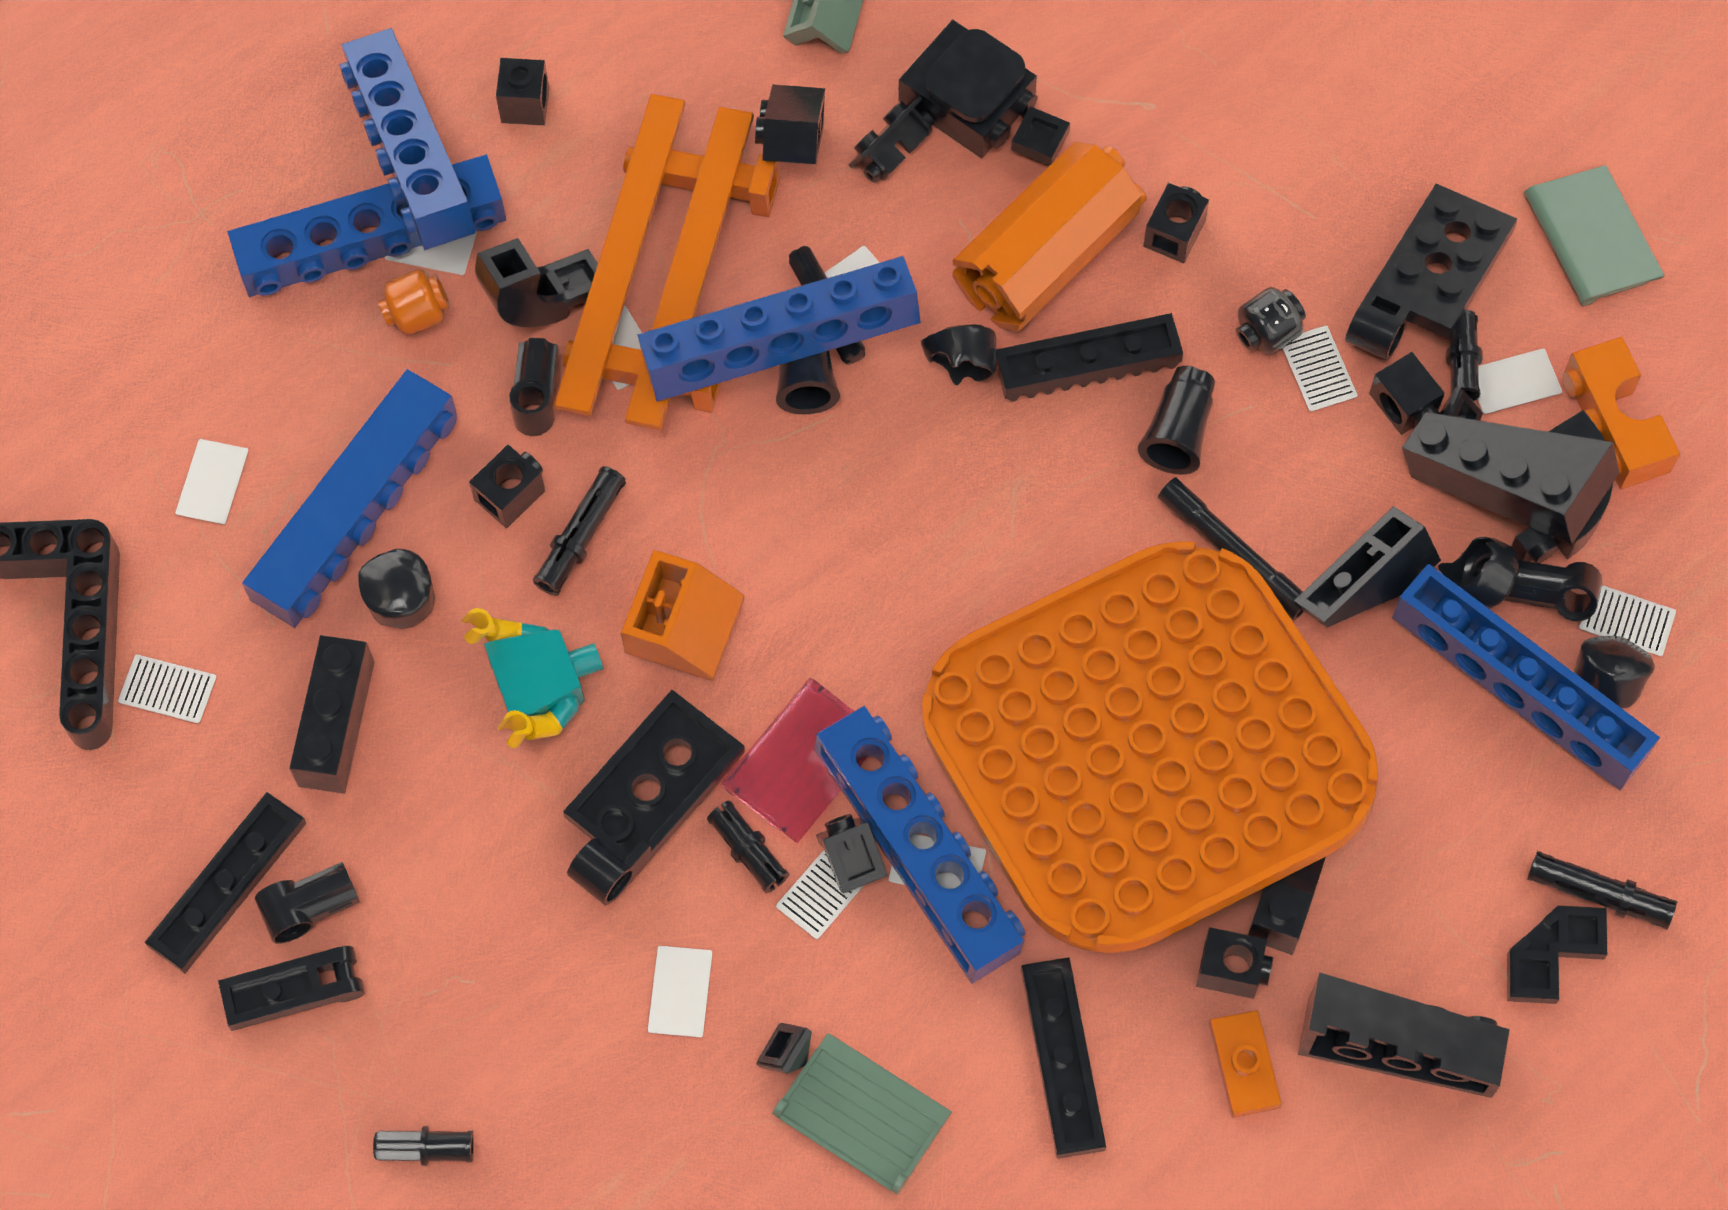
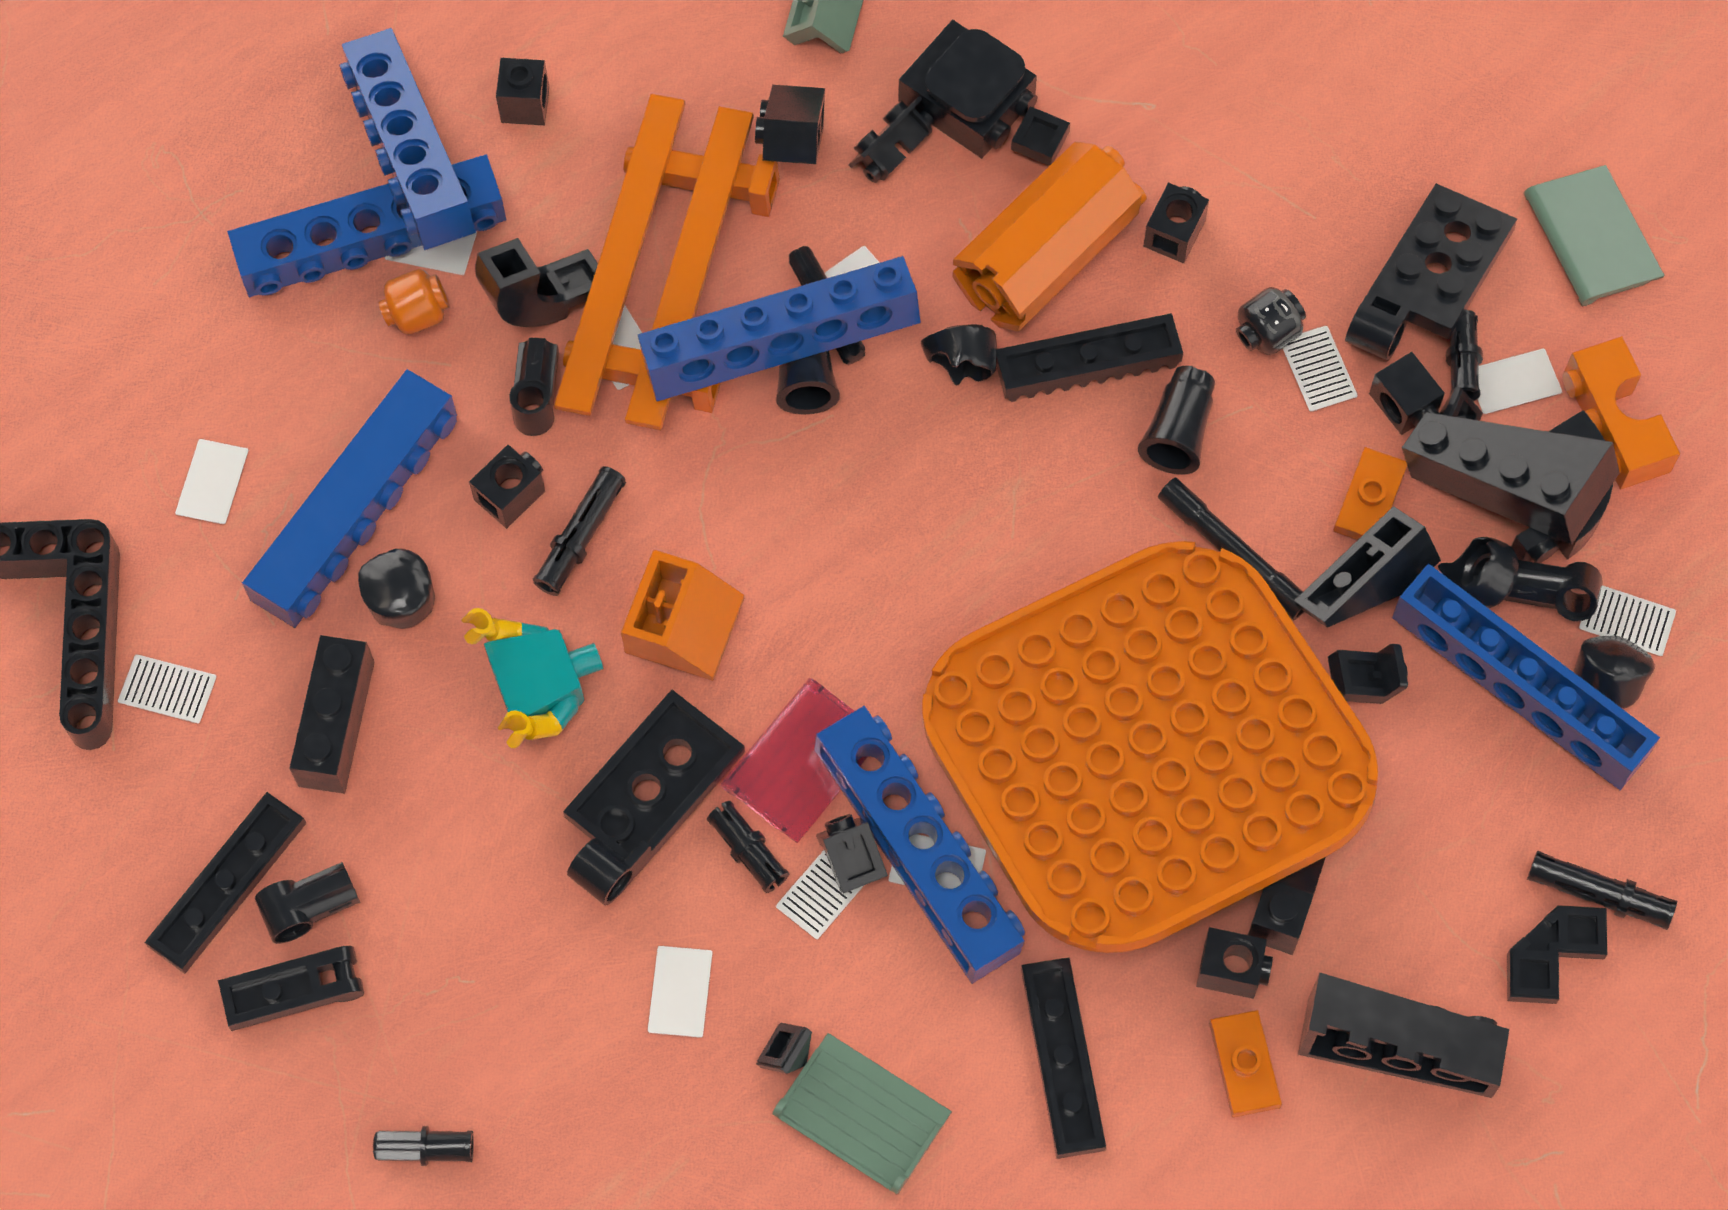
(1369, 675): none -> black bracket
(1370, 492): none -> orange plate

